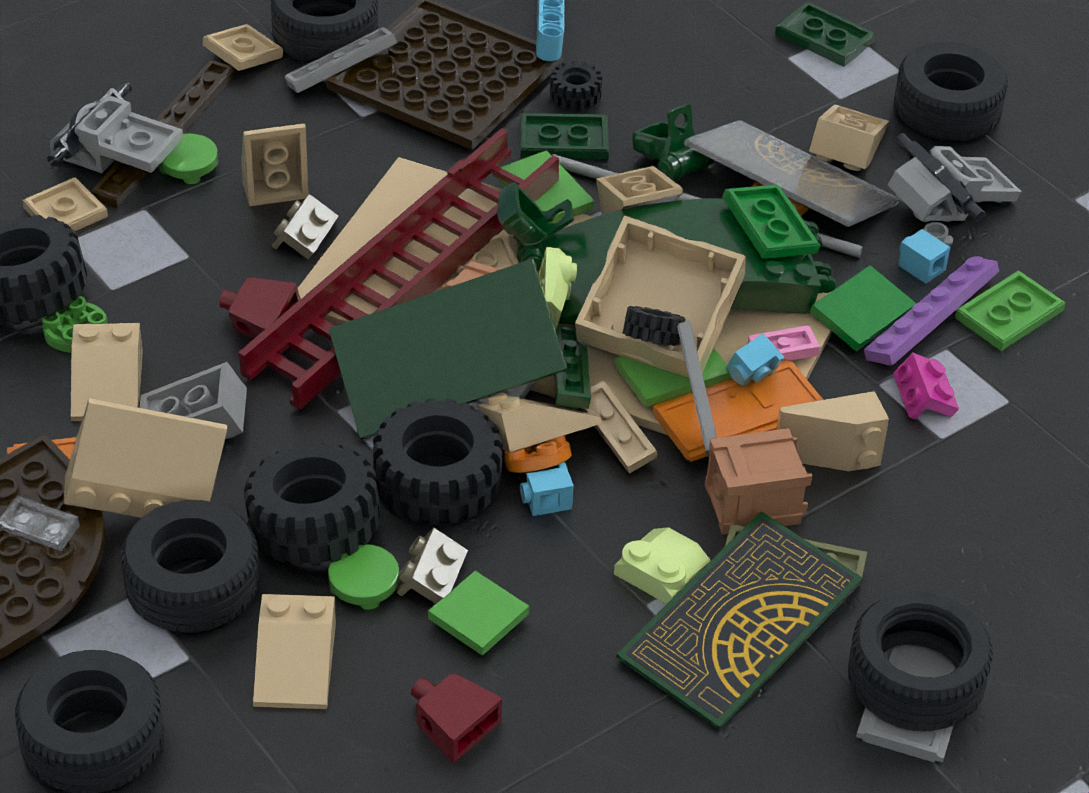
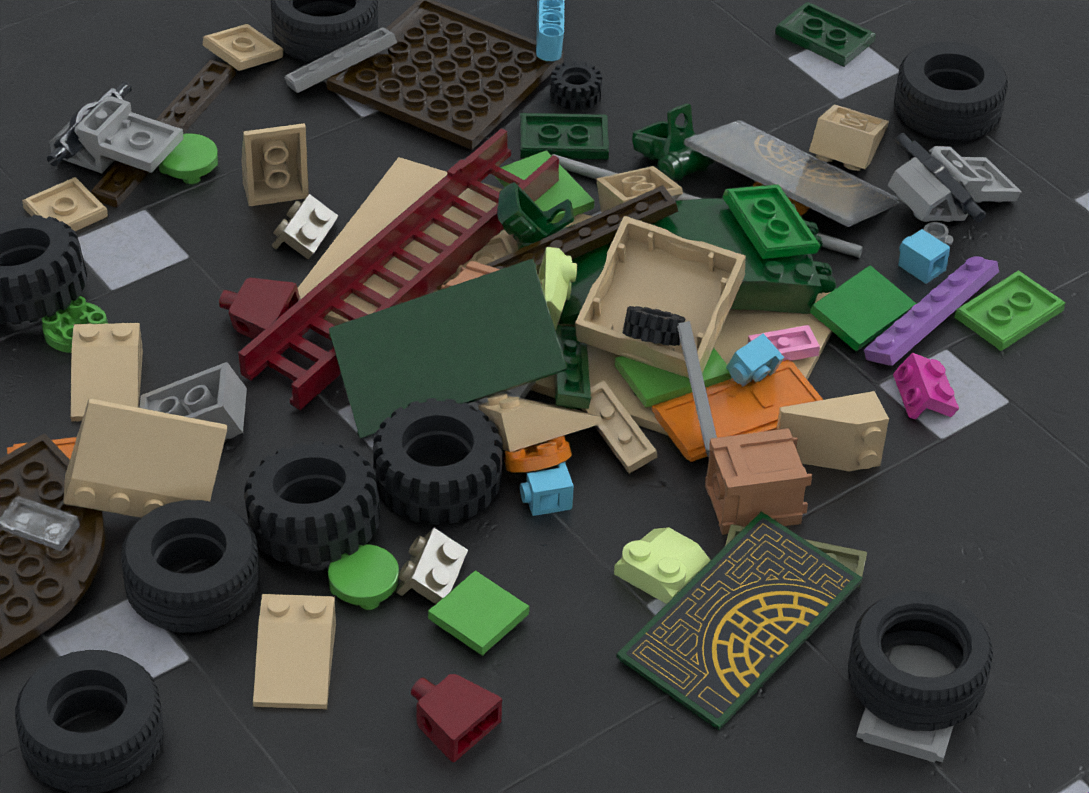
(595, 230): none -> dark brown plate

